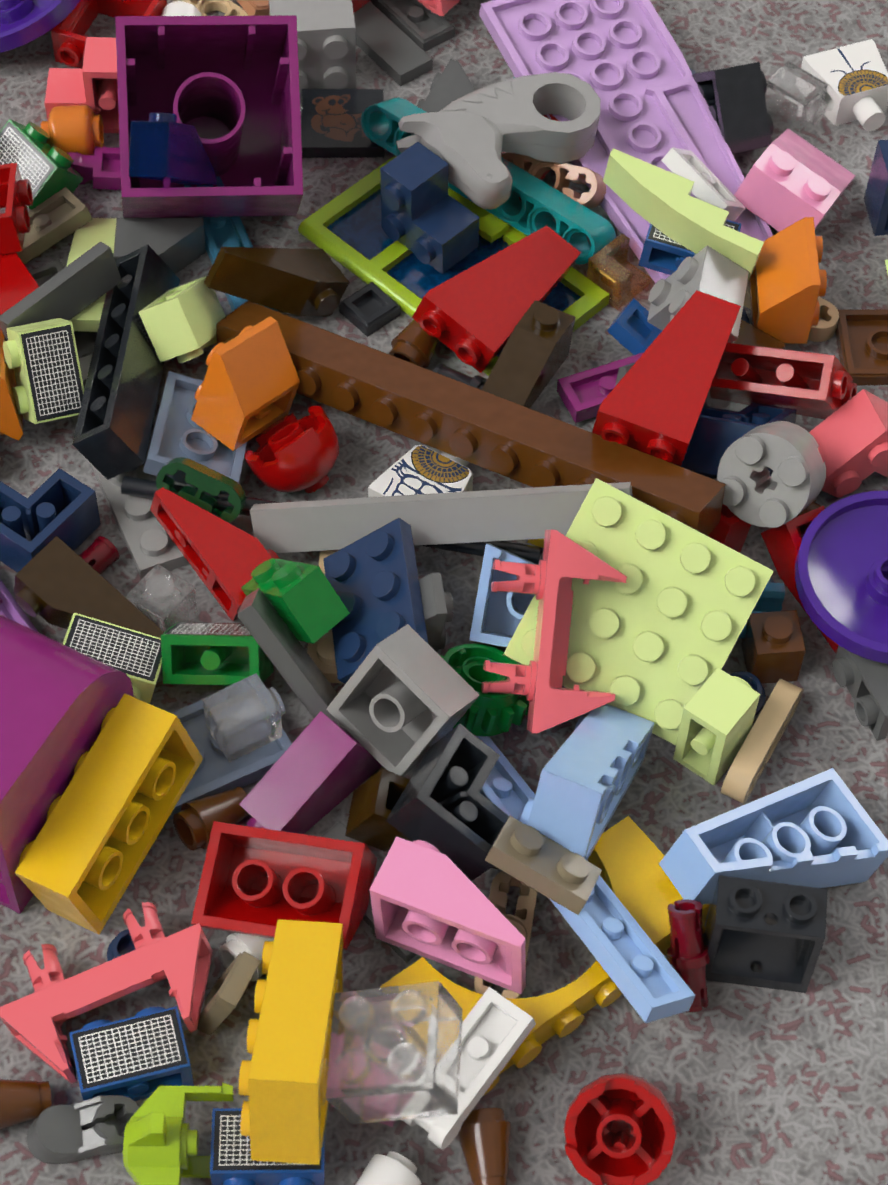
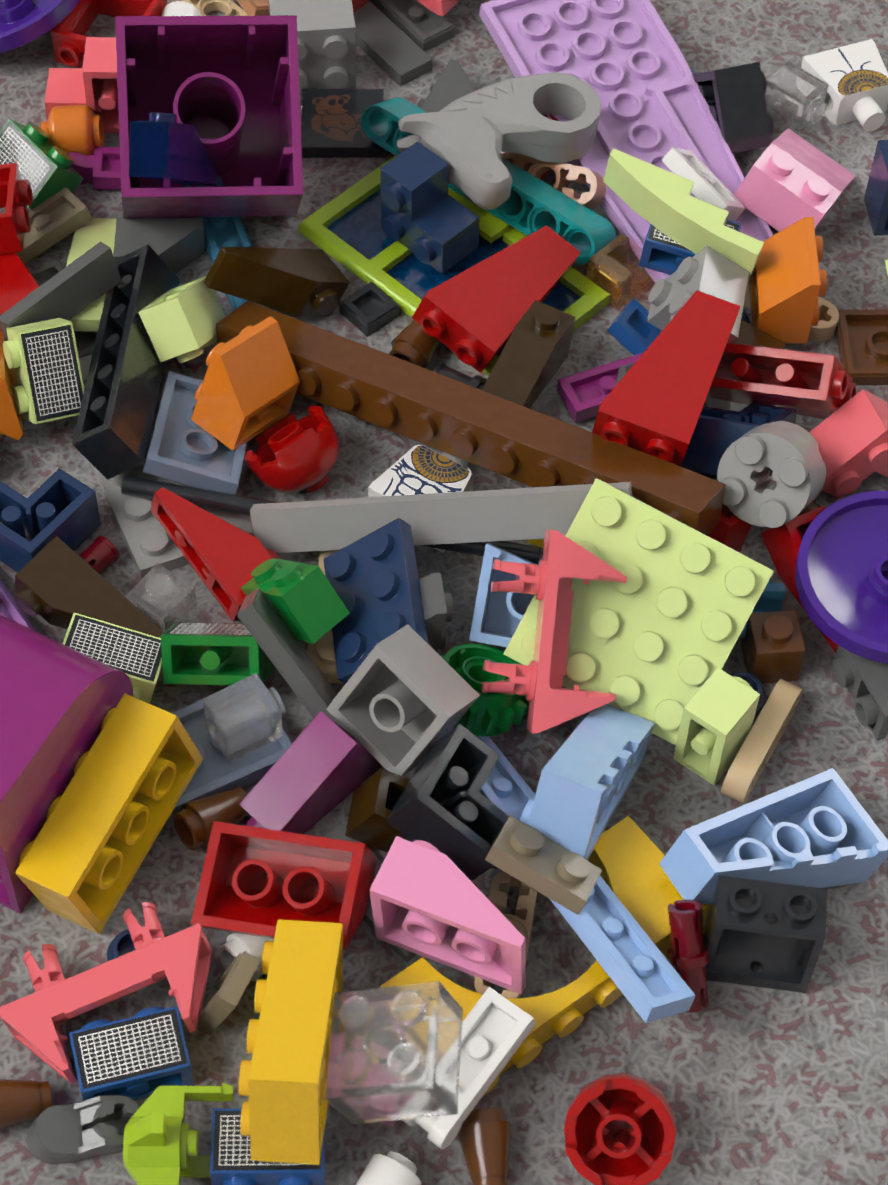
(206, 481): dark green beam -> none

